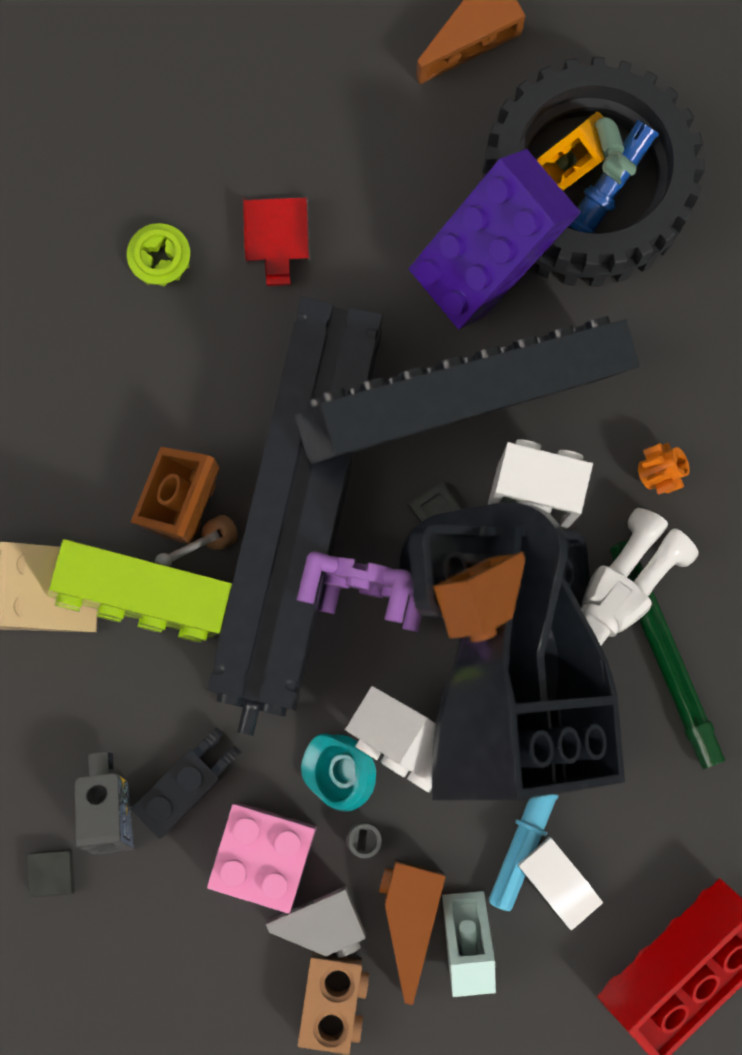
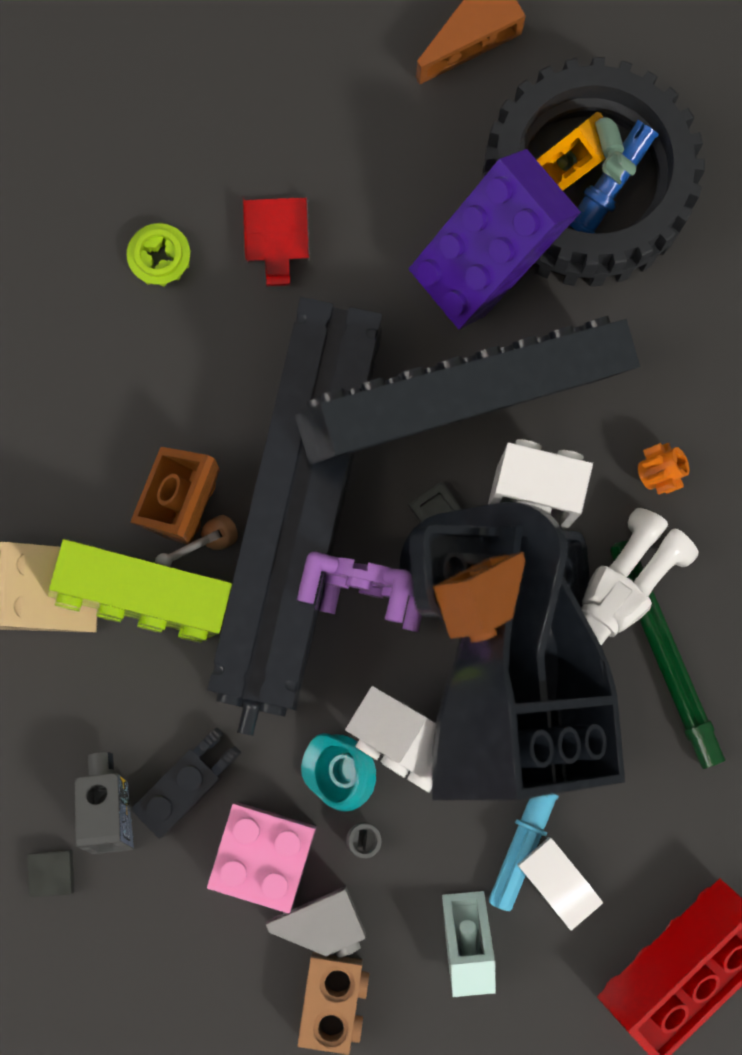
(411, 909): dark orange slope -> none

